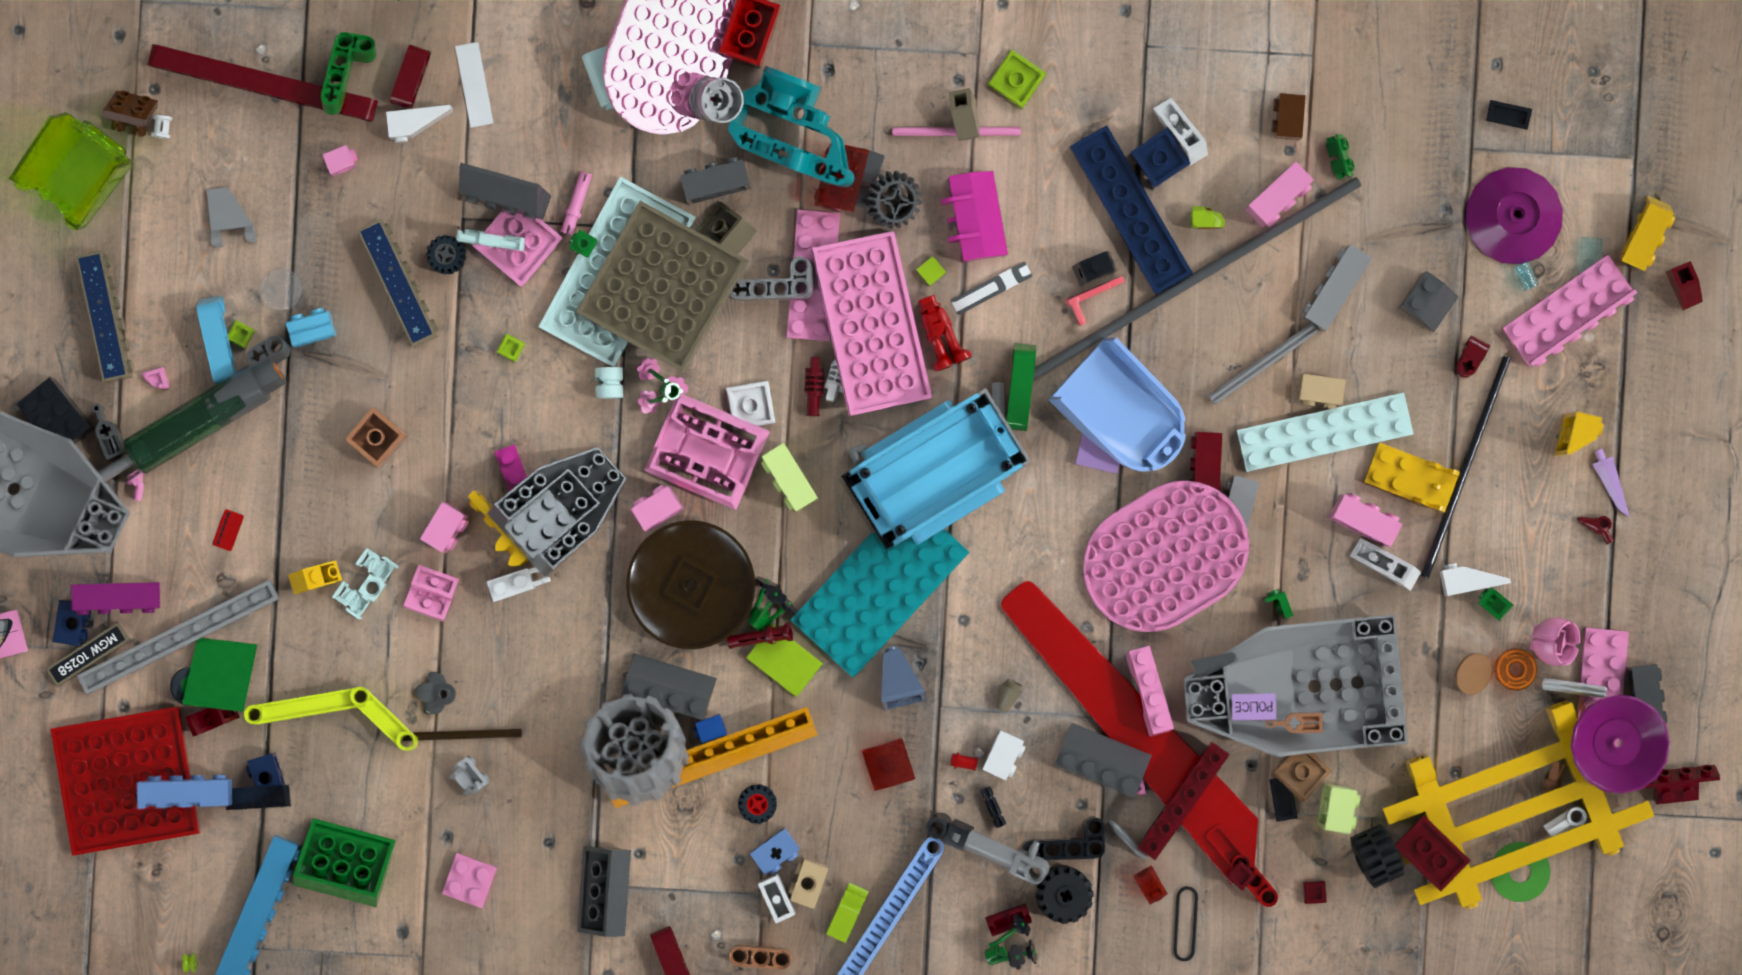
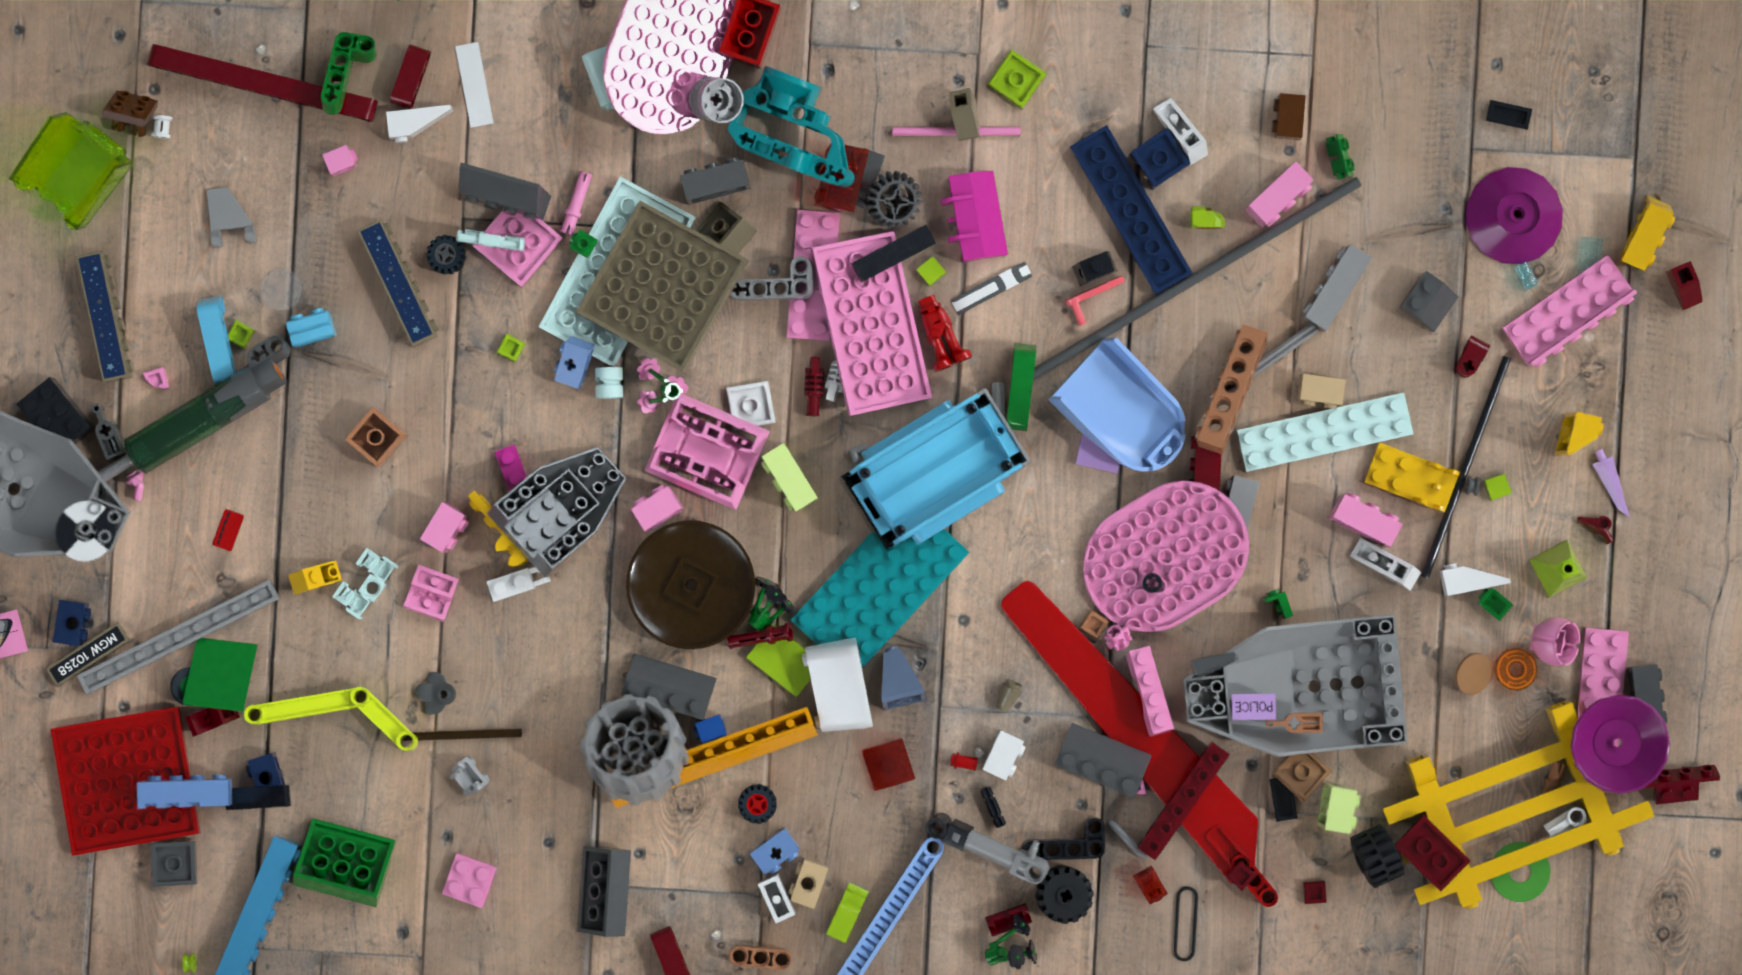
(66, 531): none -> sticker
(114, 596): magenta brick -> none
(174, 863): none -> dark grey plate
(581, 353): none -> medium blue brick
(838, 686): none -> white windscreen
(893, 253): none -> black tile
(1094, 624): none -> nougat tile
(1118, 637): none -> bright pink gear
(1155, 588): none -> black bush
(1217, 440): none -> nougat brick
(1472, 485): none -> dark grey bush
(1497, 486): none -> lime tile
(1557, 568): none -> lime slope
(1574, 688): white axle -> none

